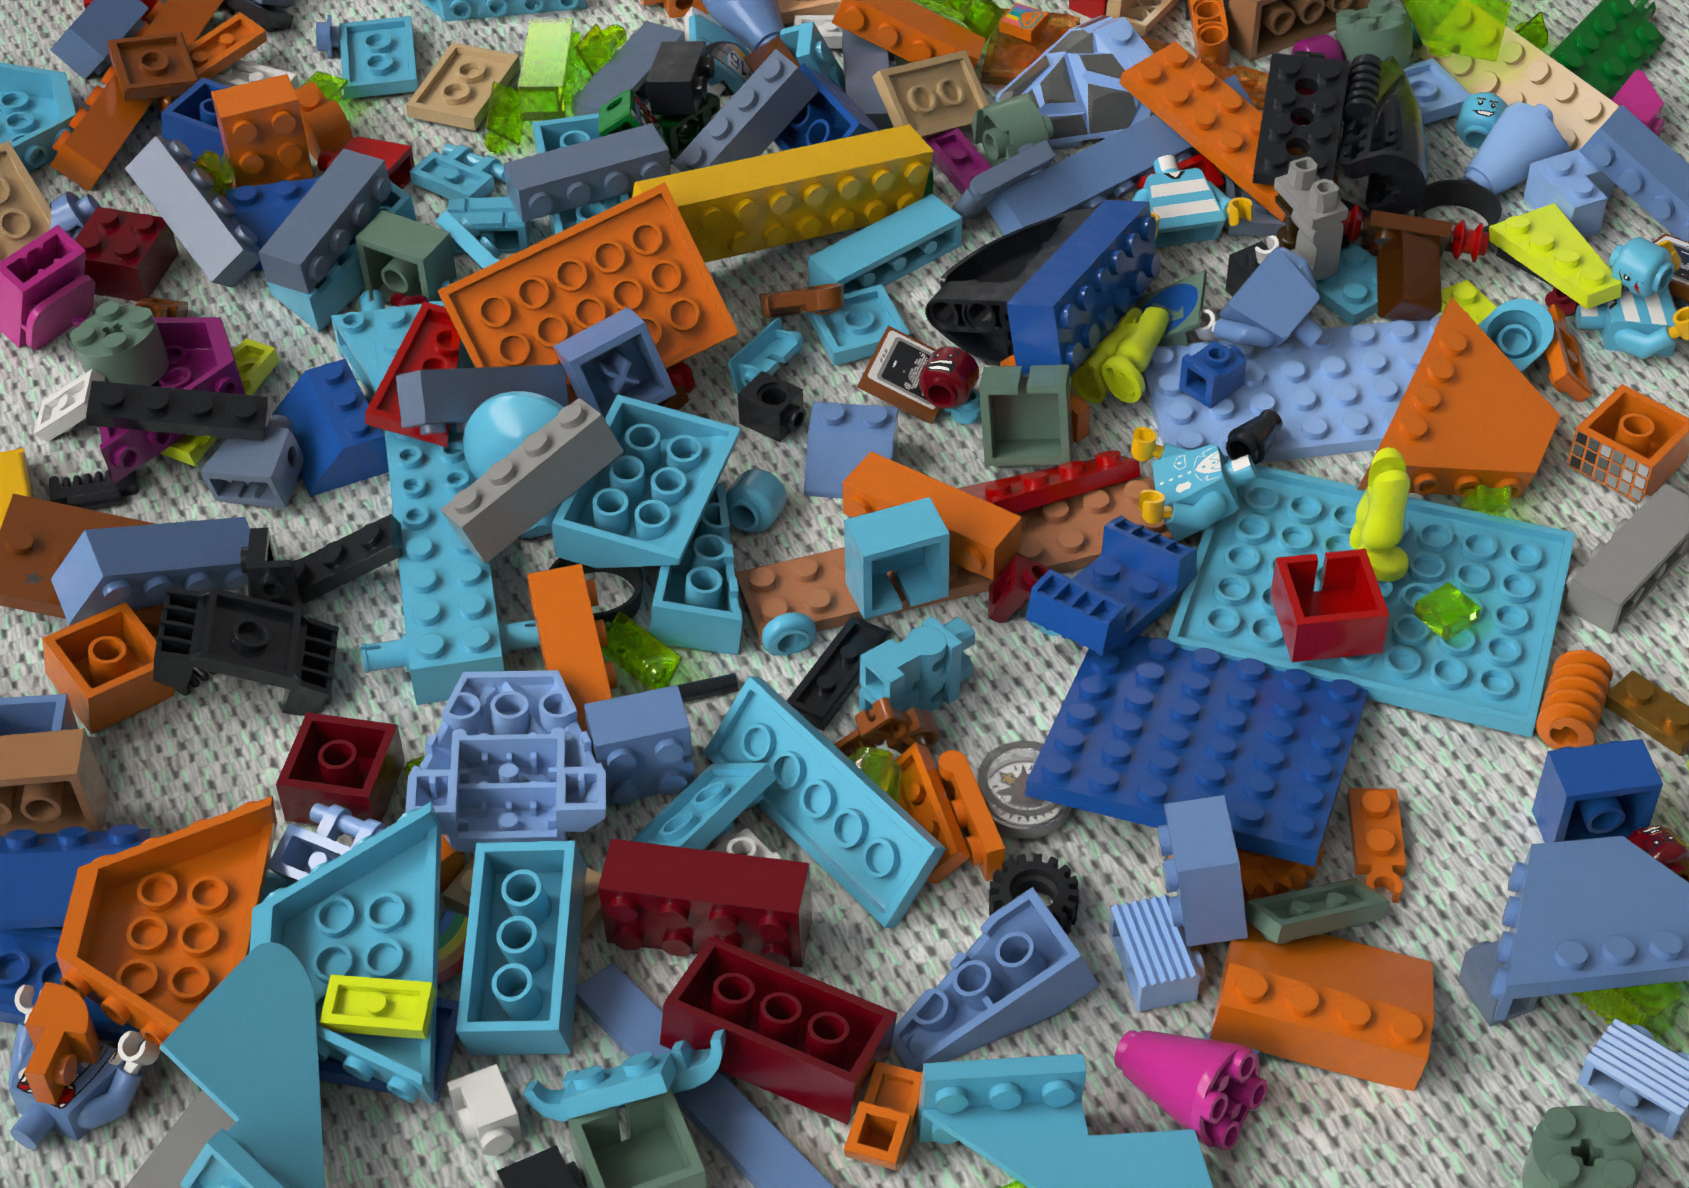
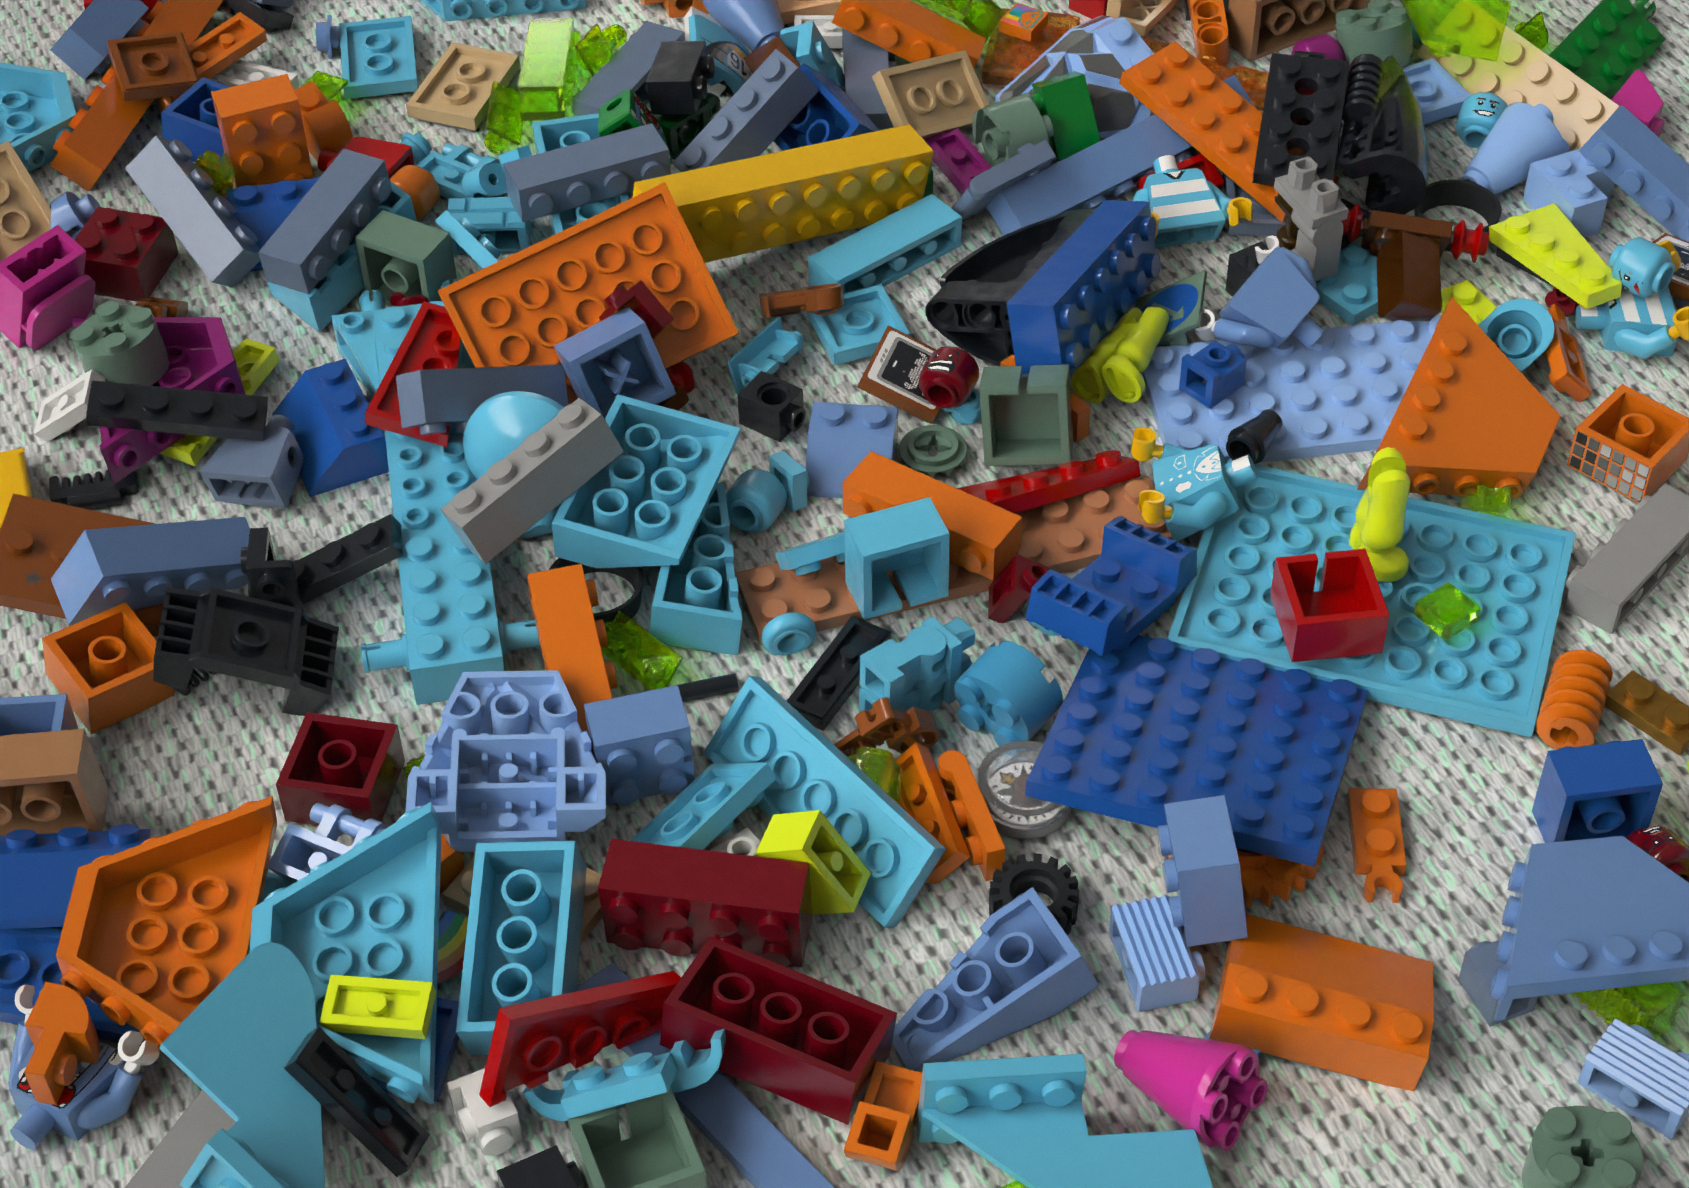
(357, 1101): none -> black tile
(420, 146): none -> medium azure plate
(420, 186): none -> orange head
(489, 178): none -> medium azure leg
(570, 1029): none -> red wing
(642, 303): none -> dark red bracket
(793, 477): none -> medium azure plate
(807, 556): none -> medium azure plate
(835, 869): none -> neon yellow brick
(948, 443): none -> sand green gear
(1006, 694): none -> dark azure brick
(1070, 109): none -> green brick
(1316, 910): sand green plate -> none

